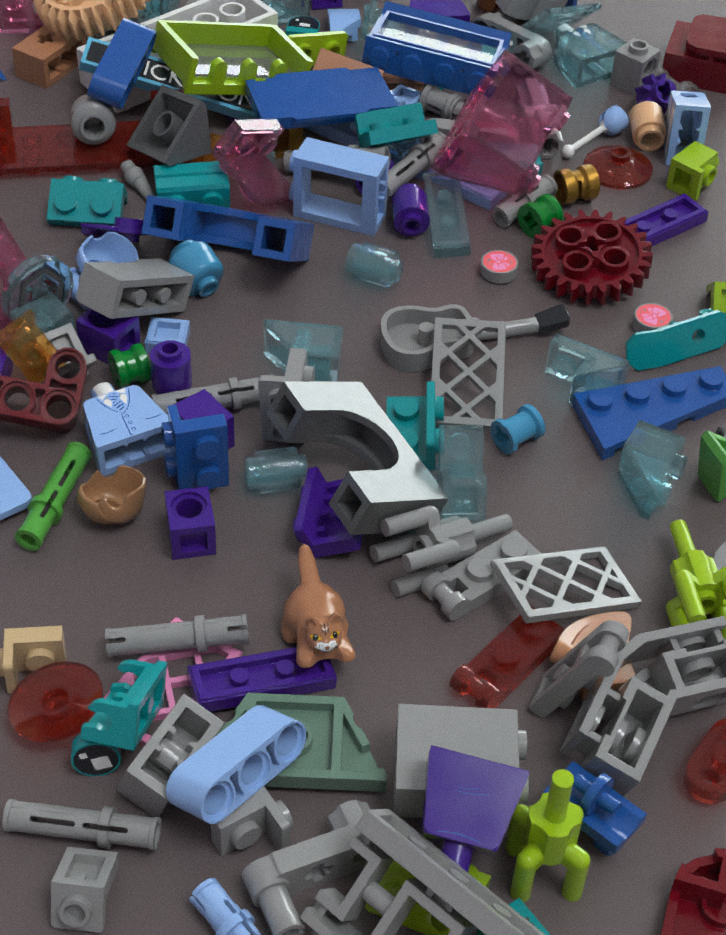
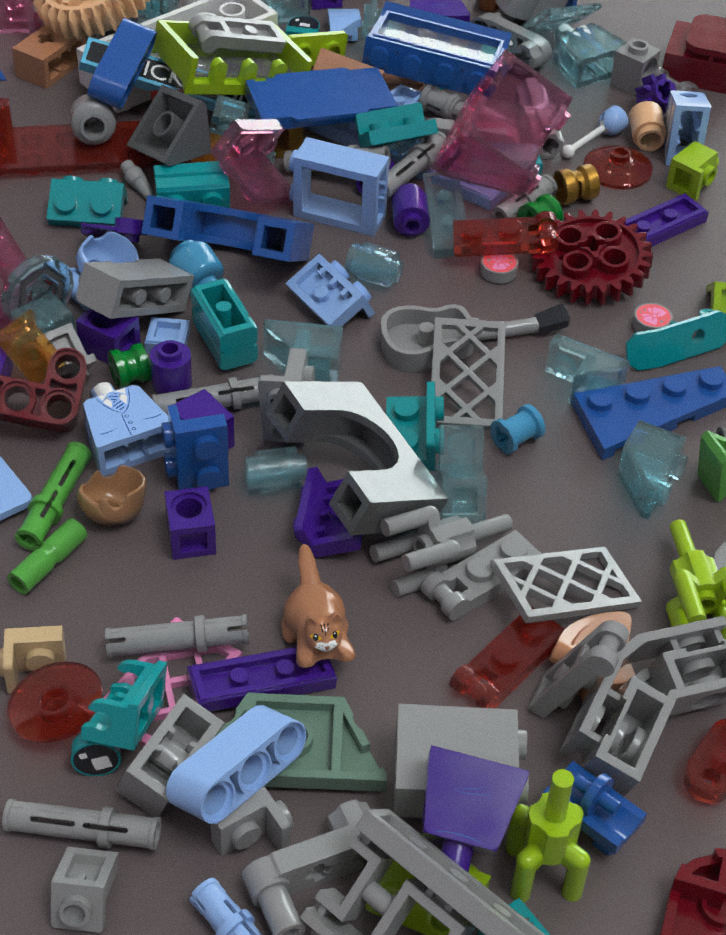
(43, 560): none -> bright green piece
(224, 324): none -> teal brick
(225, 112): none -> clear light blue plate
(236, 34): none -> light grey plate
(328, 292): none -> light blue bracket
(506, 235): none -> clear red plate

